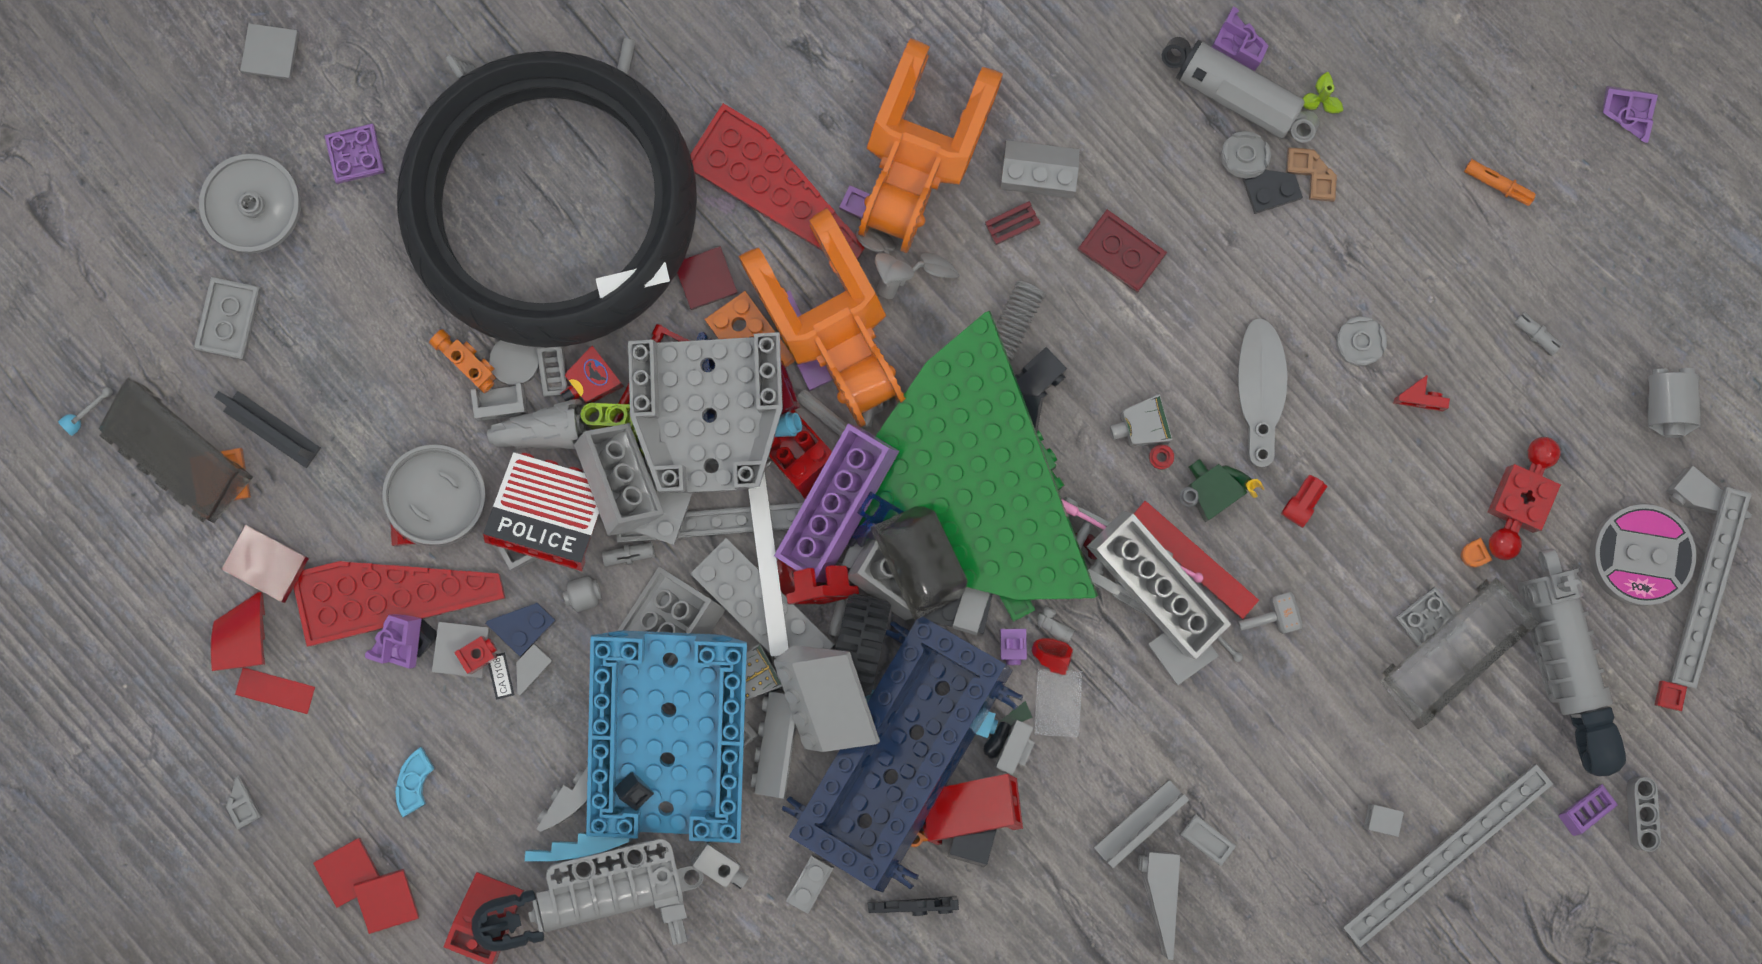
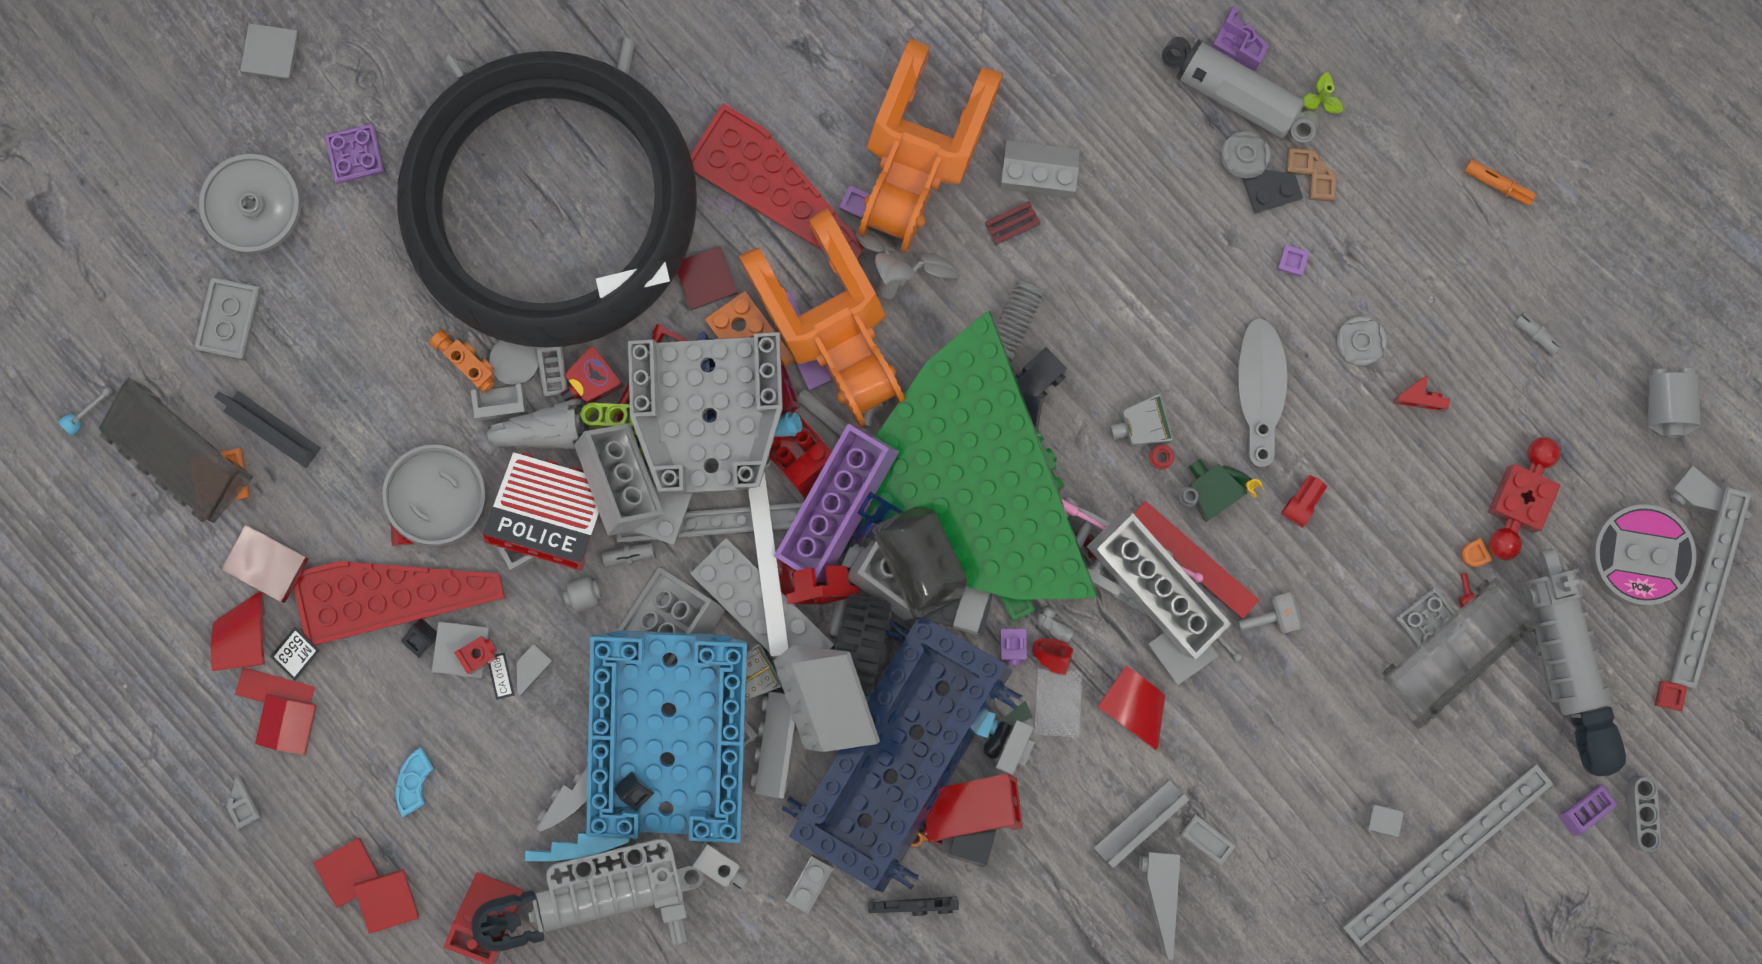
(285, 724): none -> slope
(295, 653): none -> sticker
(397, 641): medium lavender slope -> none
(522, 627): dark blue wing -> none
(1122, 251): dark red tile -> none
(1135, 706): none -> red slope
(1293, 260): none -> medium lavender plate
(1463, 600): none -> red hand
(1631, 110): medium lavender slope -> none

